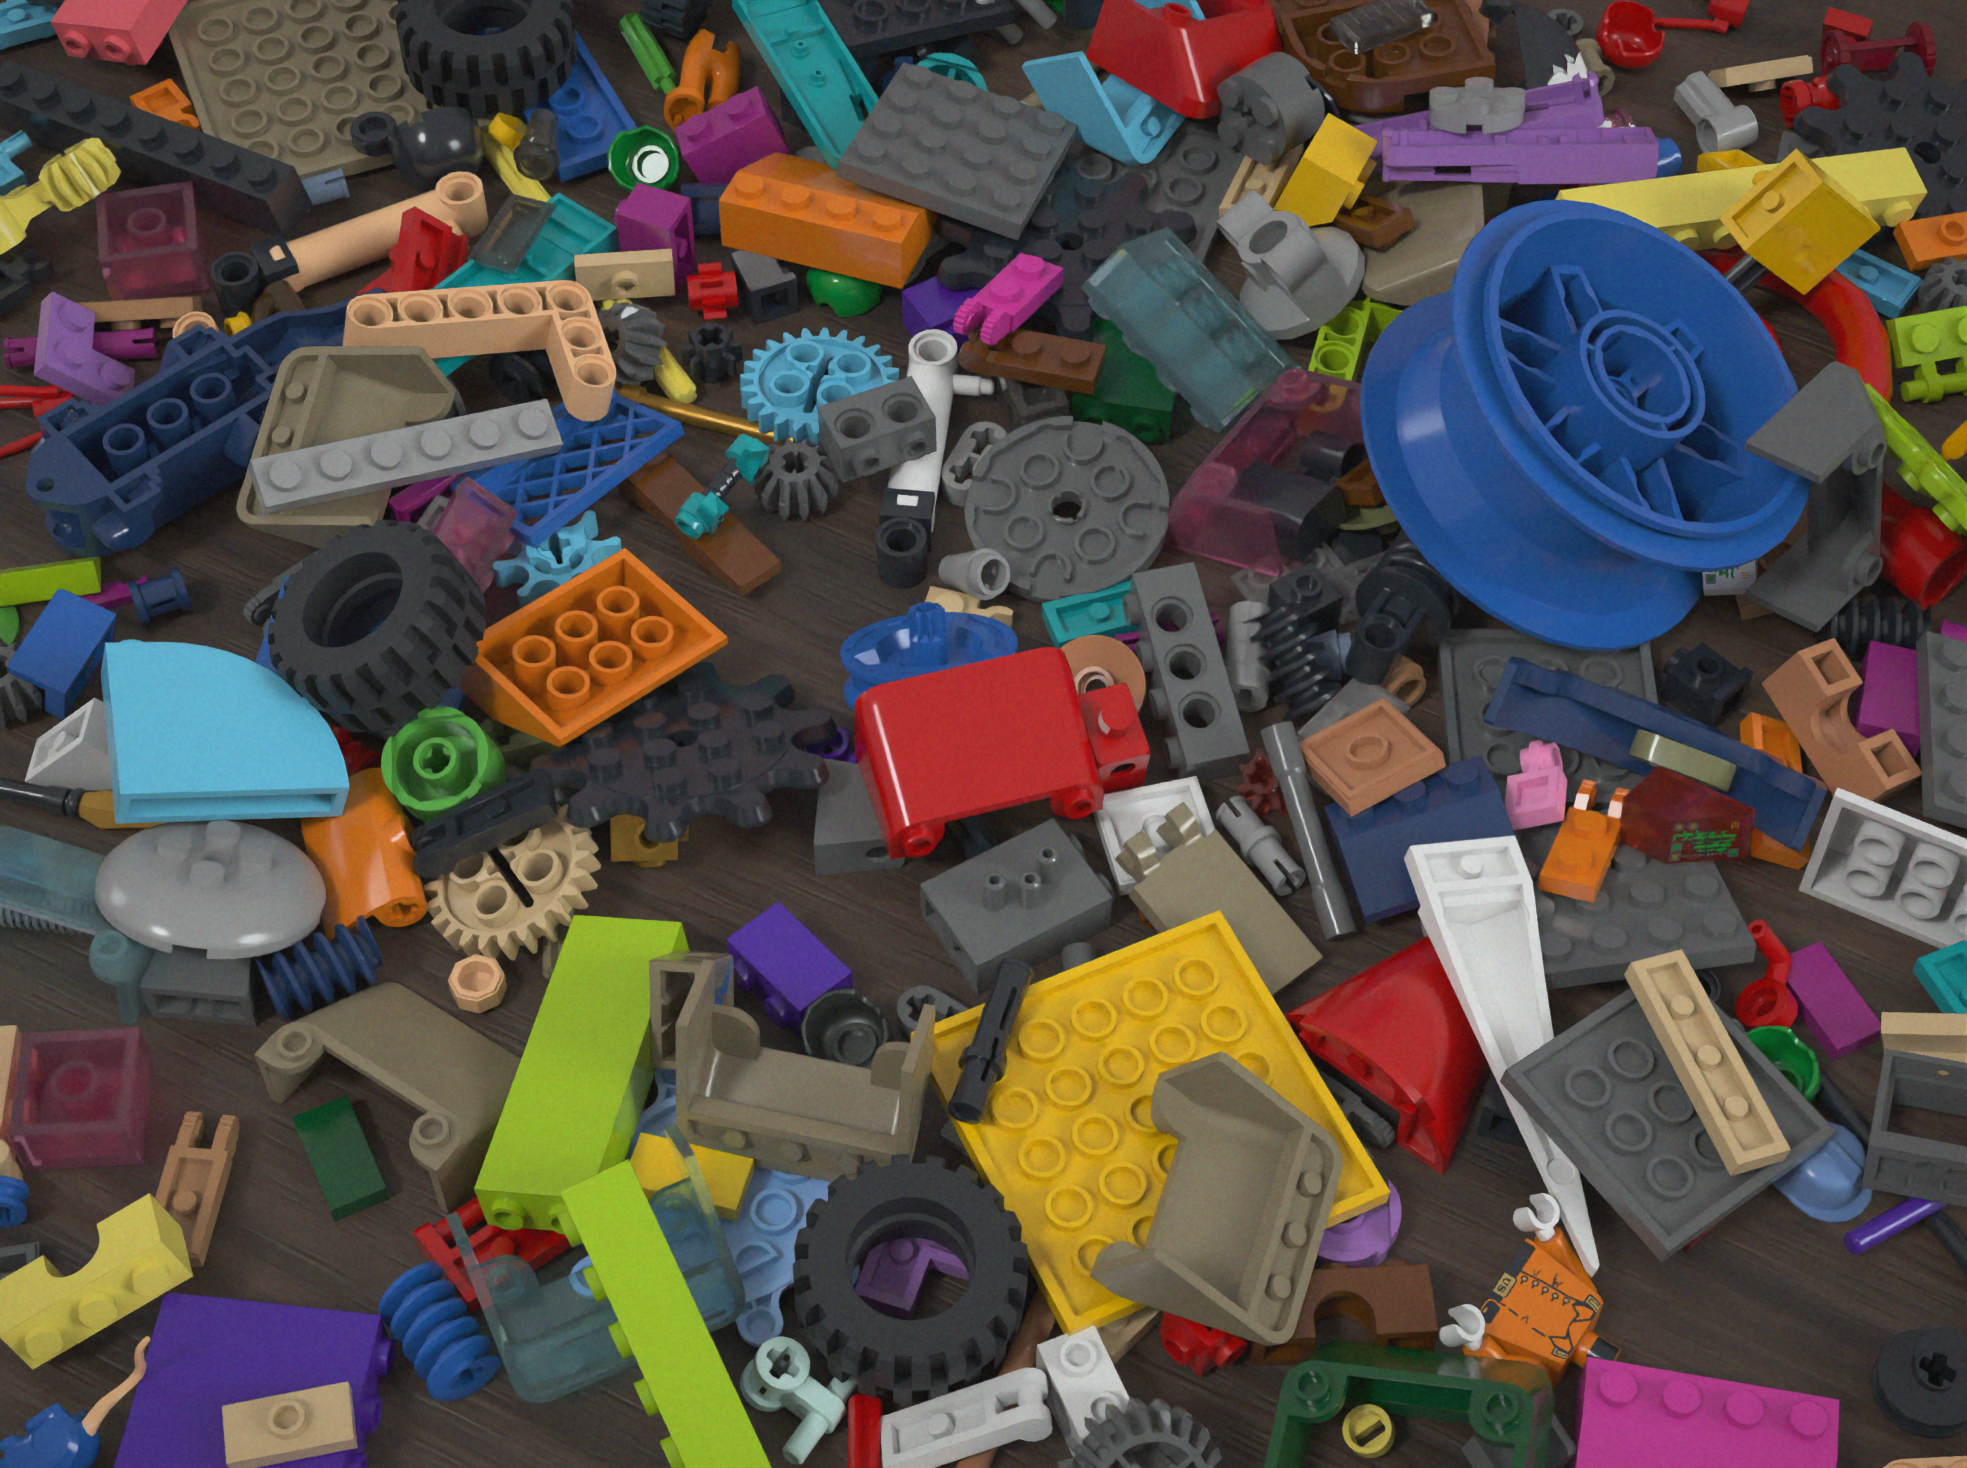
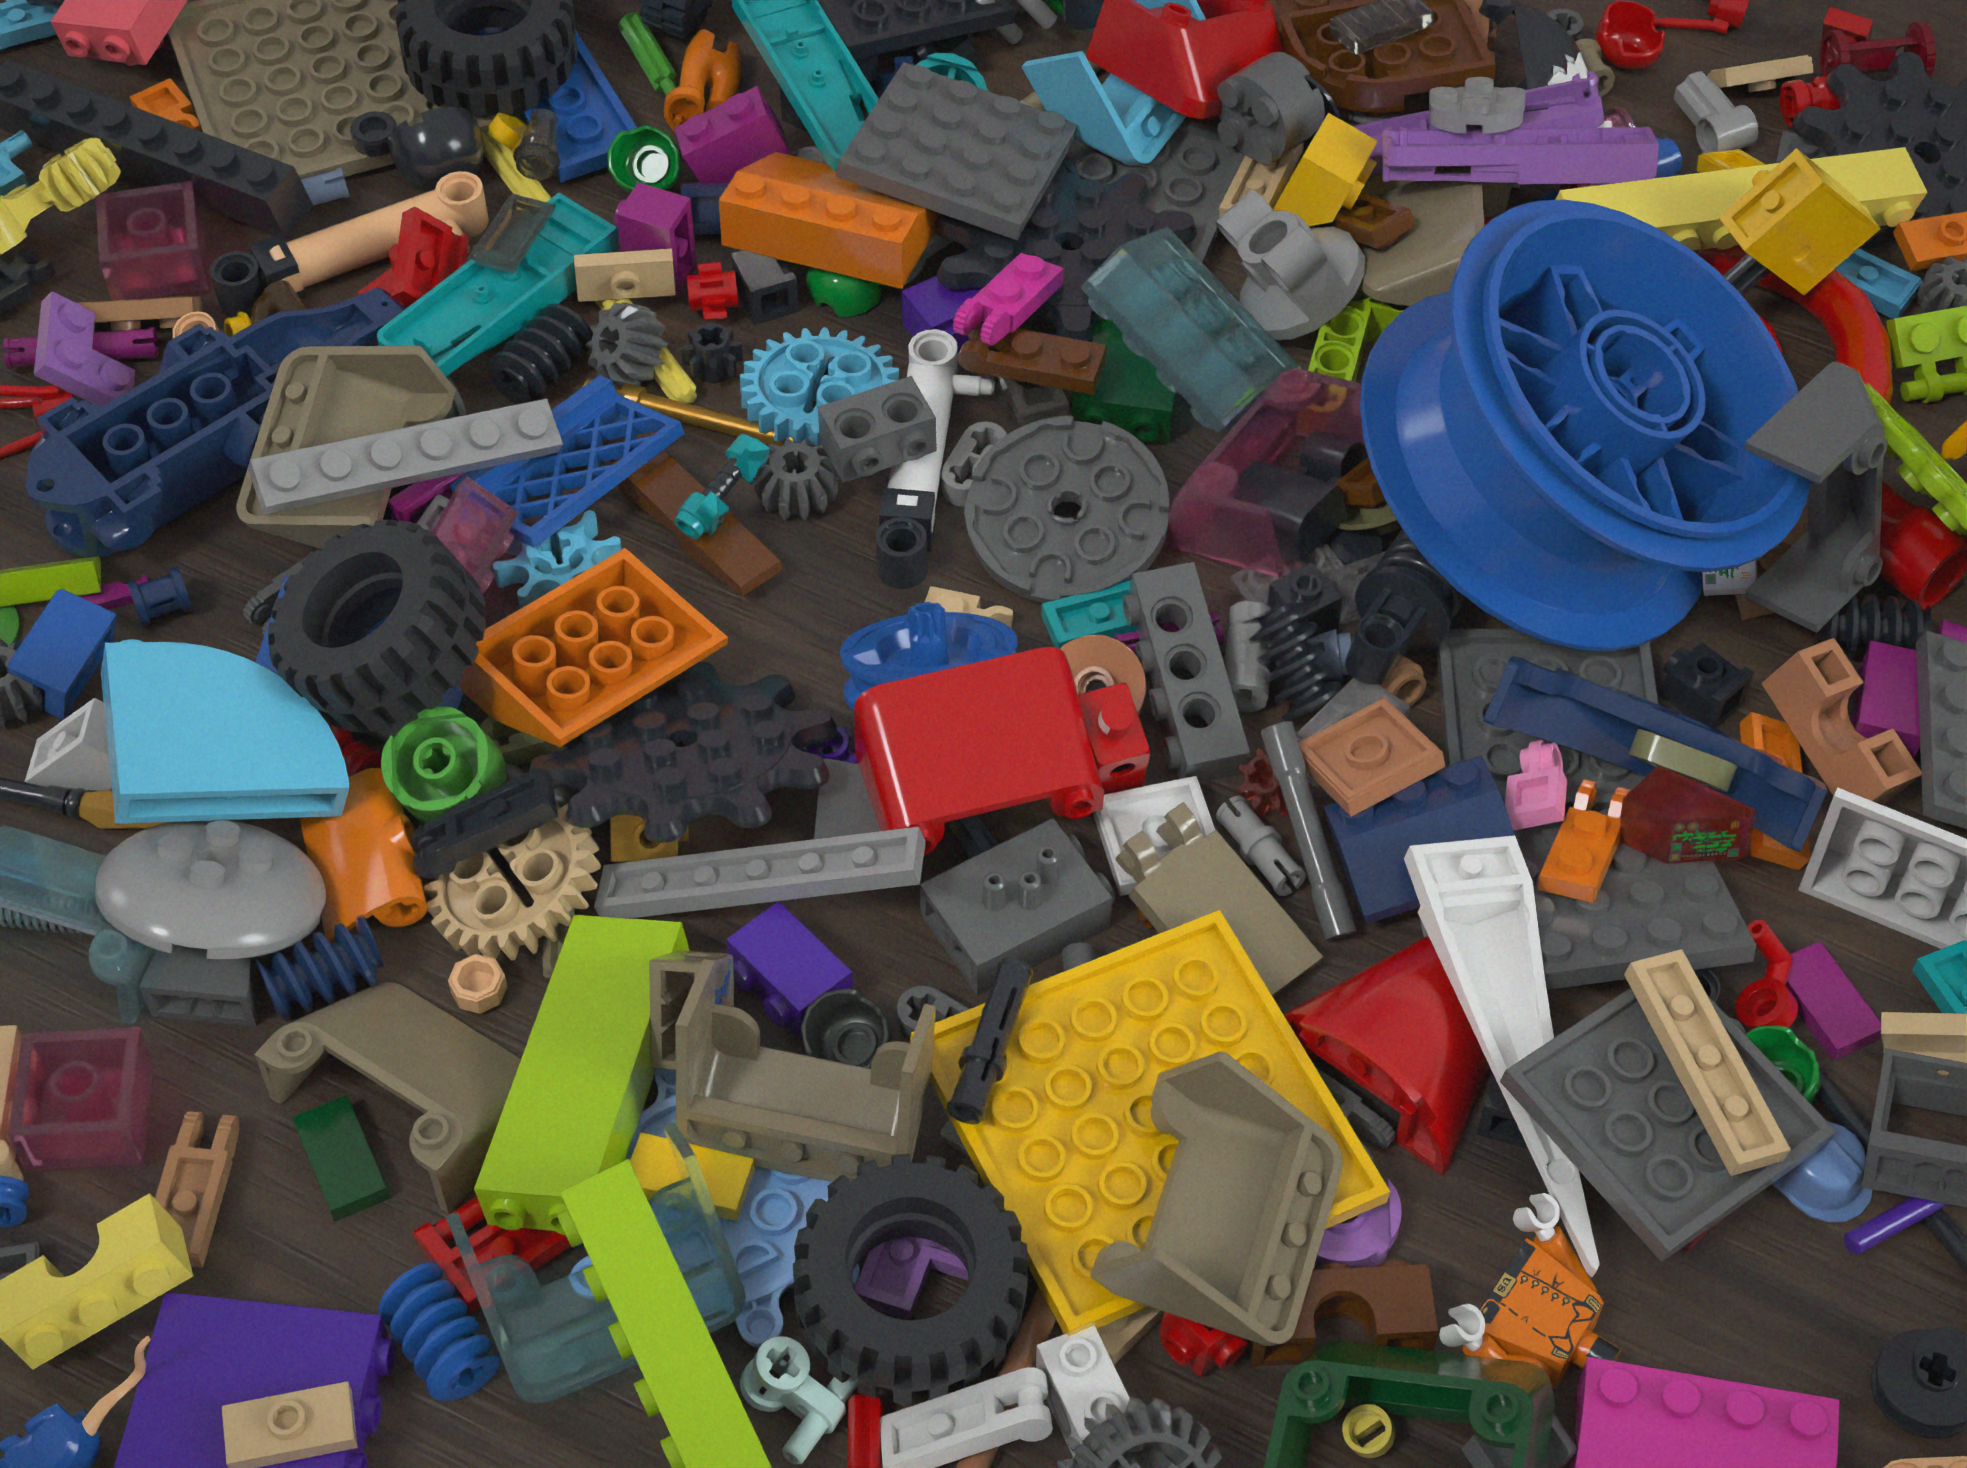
(498, 320): light nougat beam -> none
(762, 874): none -> light grey plate
(976, 572): light grey cone -> none

